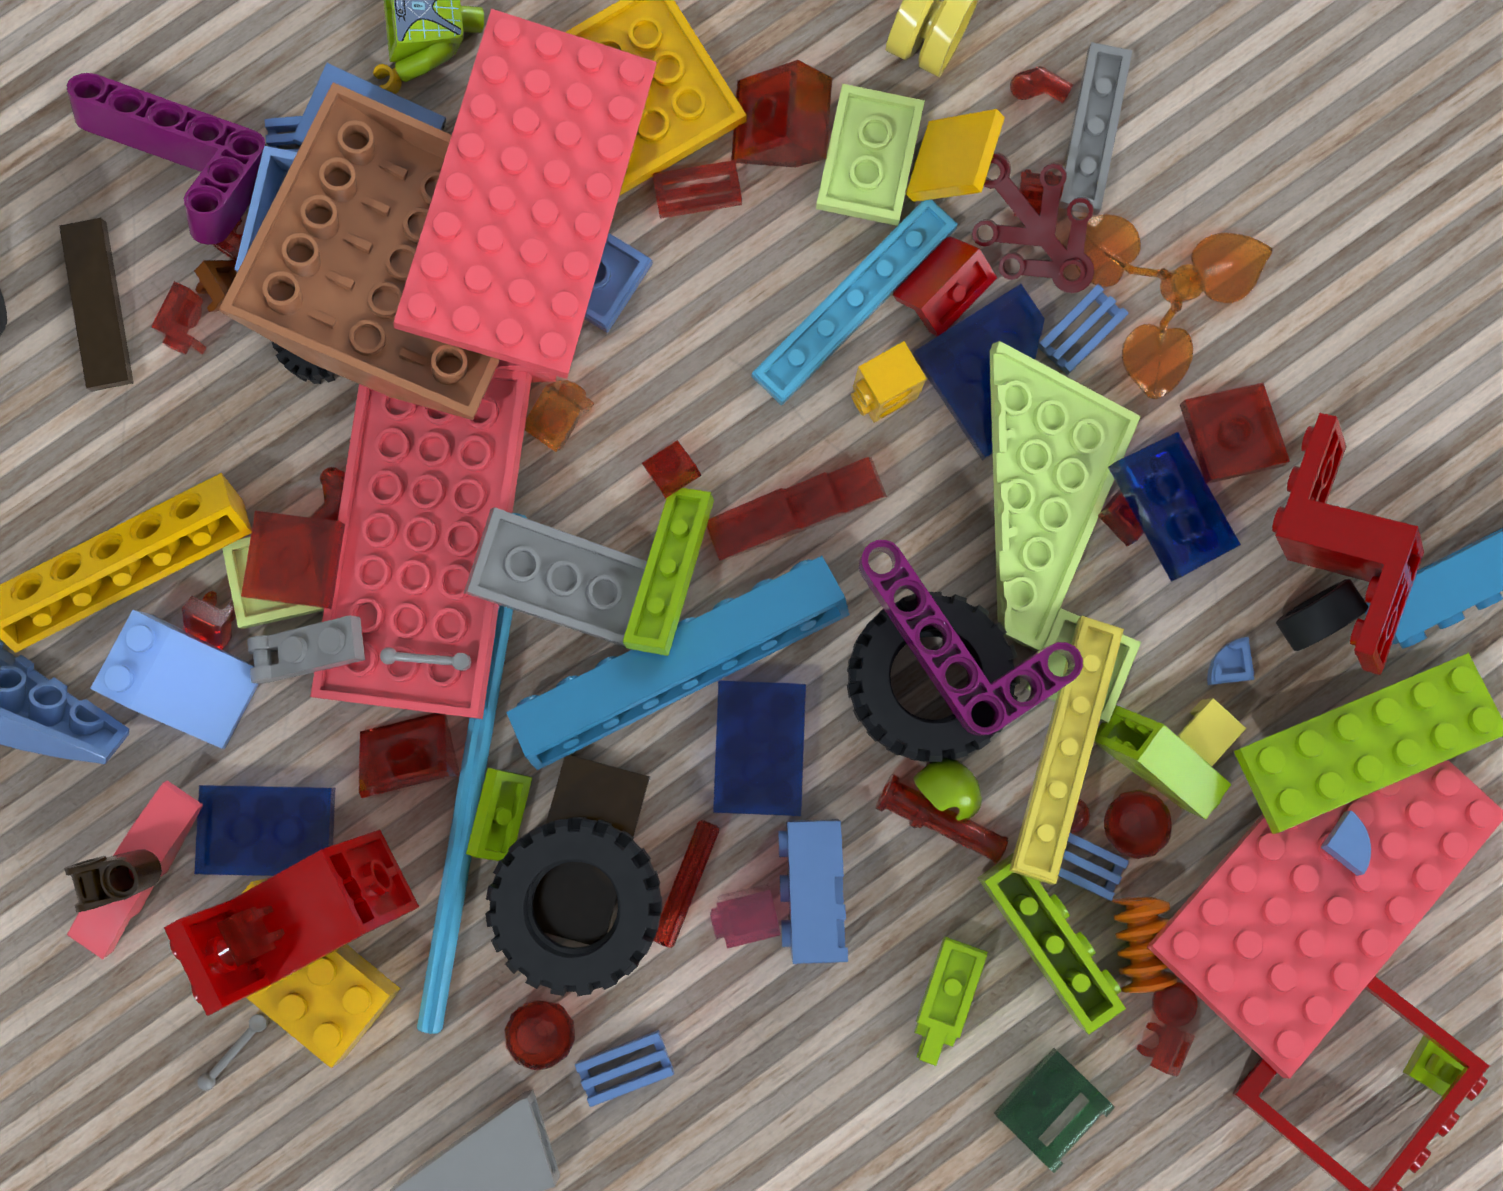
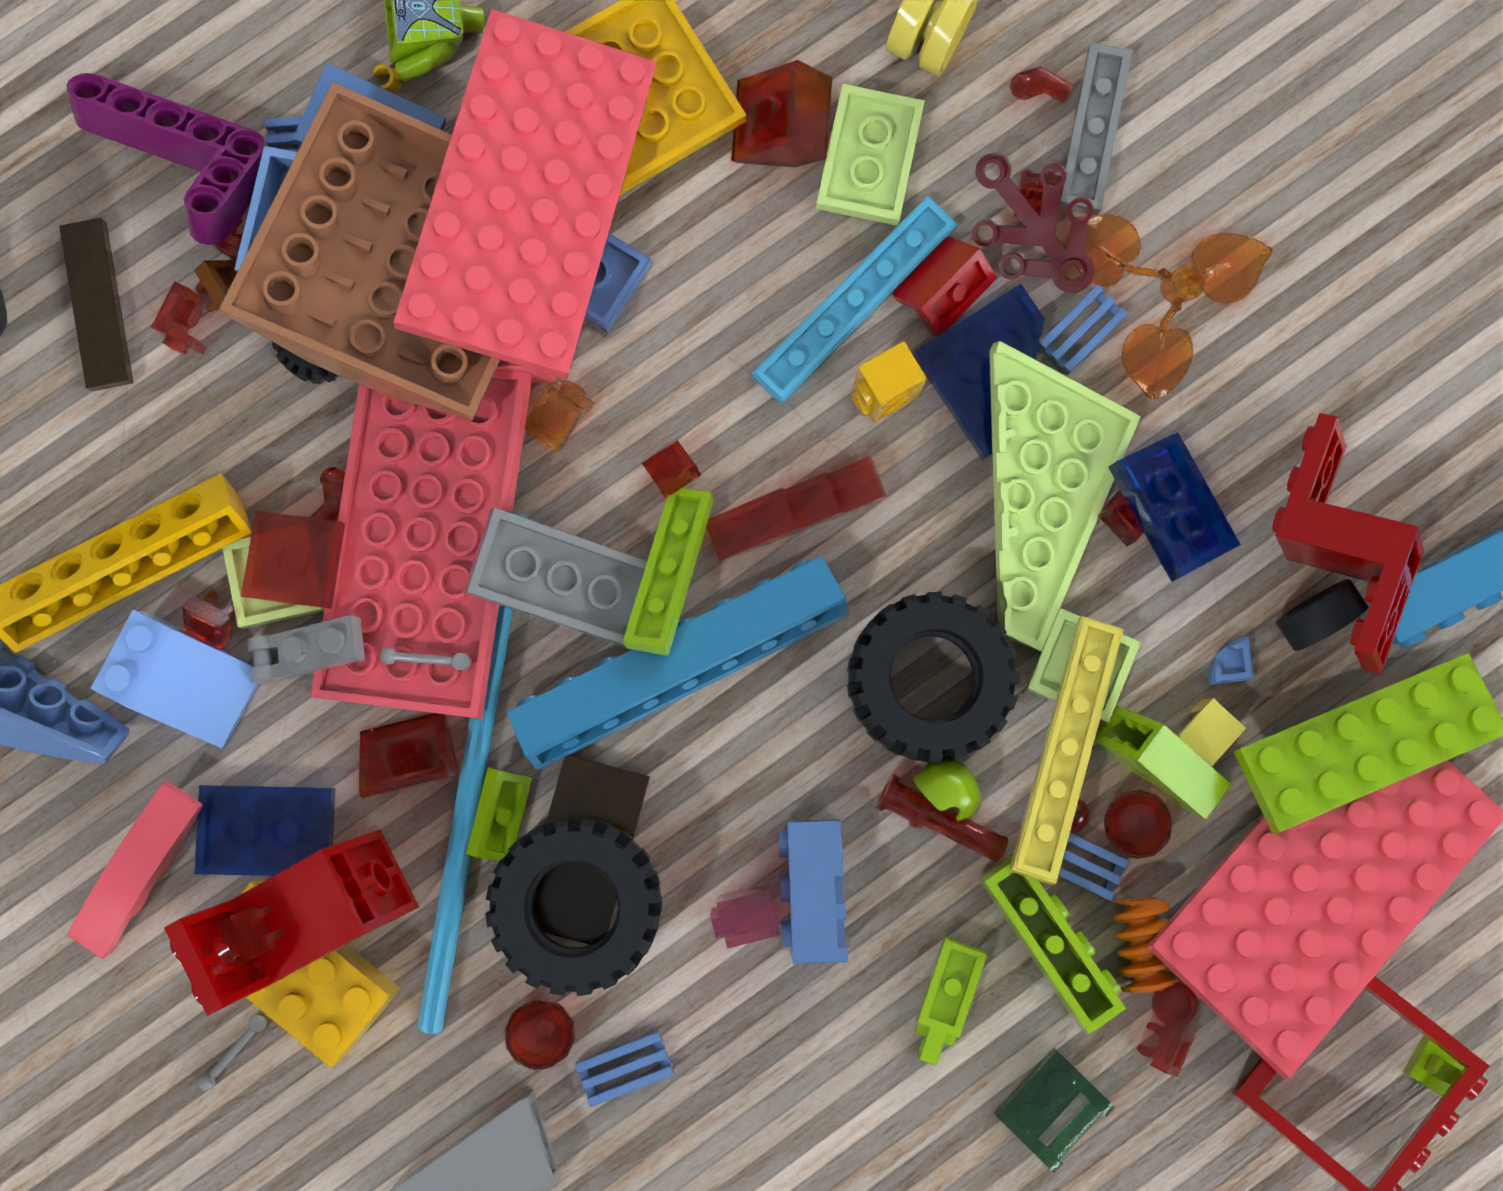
(108, 878): dark brown piece -> none
(686, 883): clear red axle -> none
(699, 204): clear red tile -> none
(759, 748): clear blue plate -> none
(953, 651): magenta beam -> none
(955, 156): yellow tile -> none
(1234, 433): clear red plate -> none
(1349, 843): medium blue tile -> none

